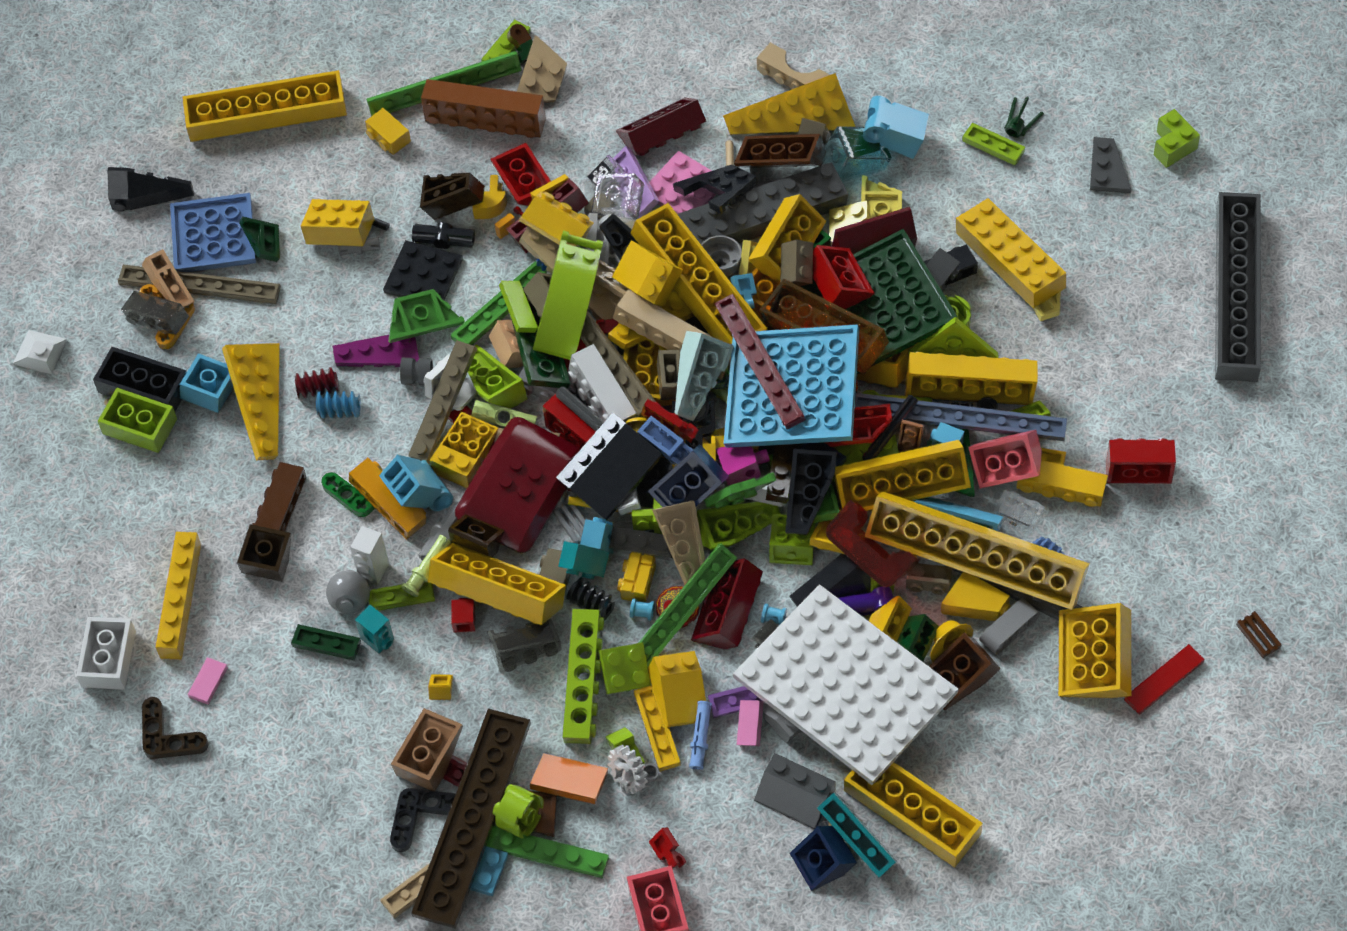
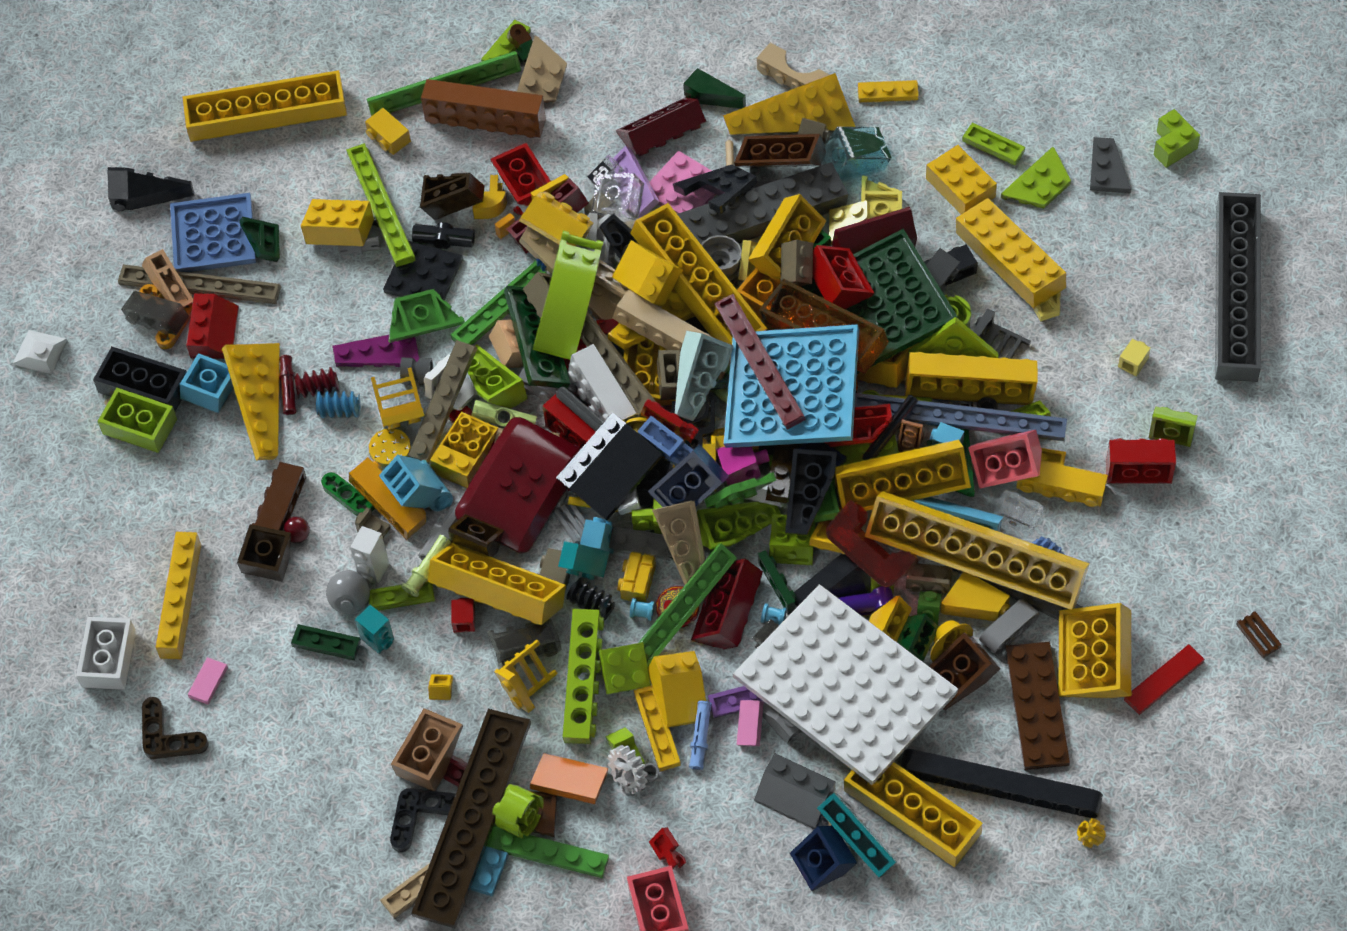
(211, 325): none -> red slope
(287, 379): none -> dark red pin
(298, 528): none -> dark red piece
(370, 521): none -> dark tan bracket
(381, 205): none -> lime tile
(387, 444): none -> yellow tile
(394, 415): none -> yellow plate
(513, 683): none -> yellow plate
(518, 306): lime tile -> none
(712, 91): none -> dark green slope
(745, 286): medium azure plate -> none
(777, 581): none -> dark green plate
(887, 91): none -> yellow plate
(895, 126): medium azure piece -> none
(929, 604): none -> bright green bracket
(960, 179): none -> yellow brick
(988, 331): none -> dark grey plate
(1002, 783): none -> black beam
(1015, 126): dark green plant -> none
(1037, 706): none -> reddish brown plate
(1040, 182): none -> lime wing
(1091, 833): none -> yellow gear
(1134, 357): none -> light yellow brick
(1173, 425): none -> lime slope

